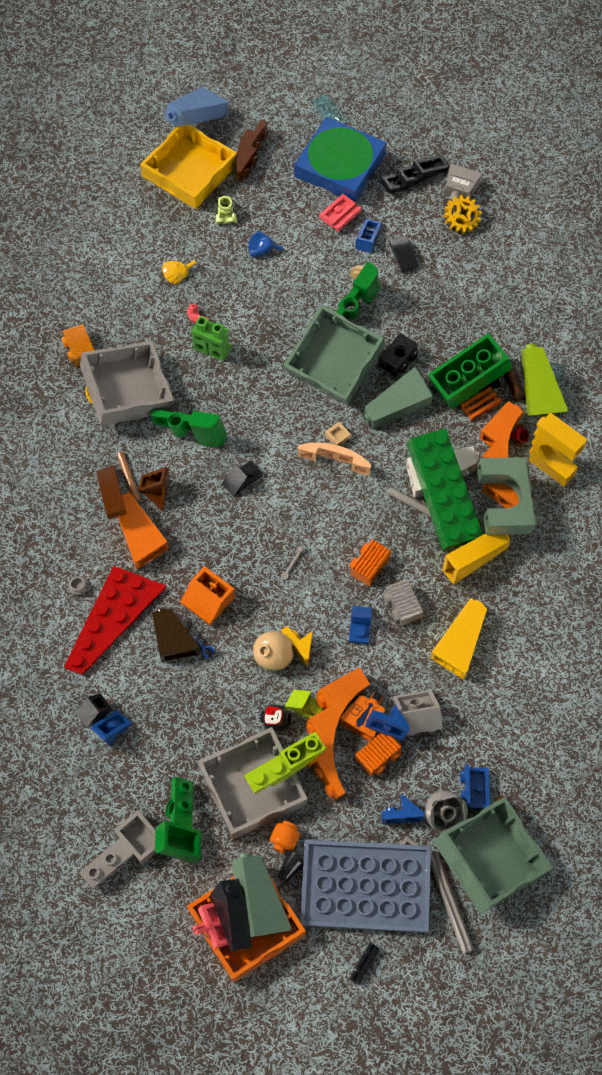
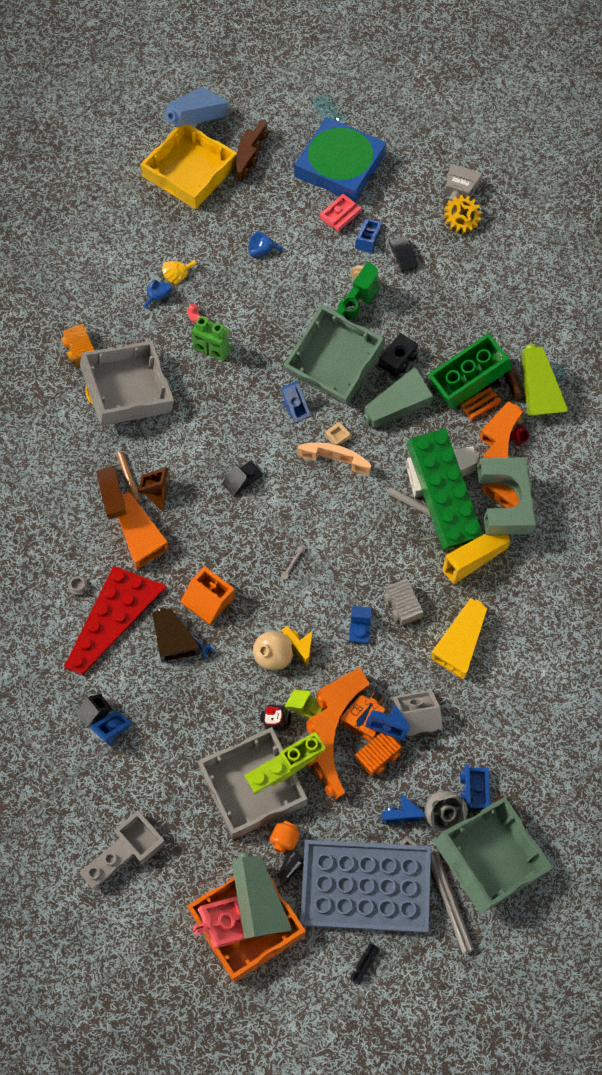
(157, 291): none -> blue piece
(177, 837): green plate -> none
(205, 426): green plate -> none
(225, 214): yellowish green plate -> none
(232, 913): black slope -> none
(295, 401): none -> blue slope
(370, 562): orange brick -> none
(412, 175): black slope -> none
(549, 442): yellow arch -> none

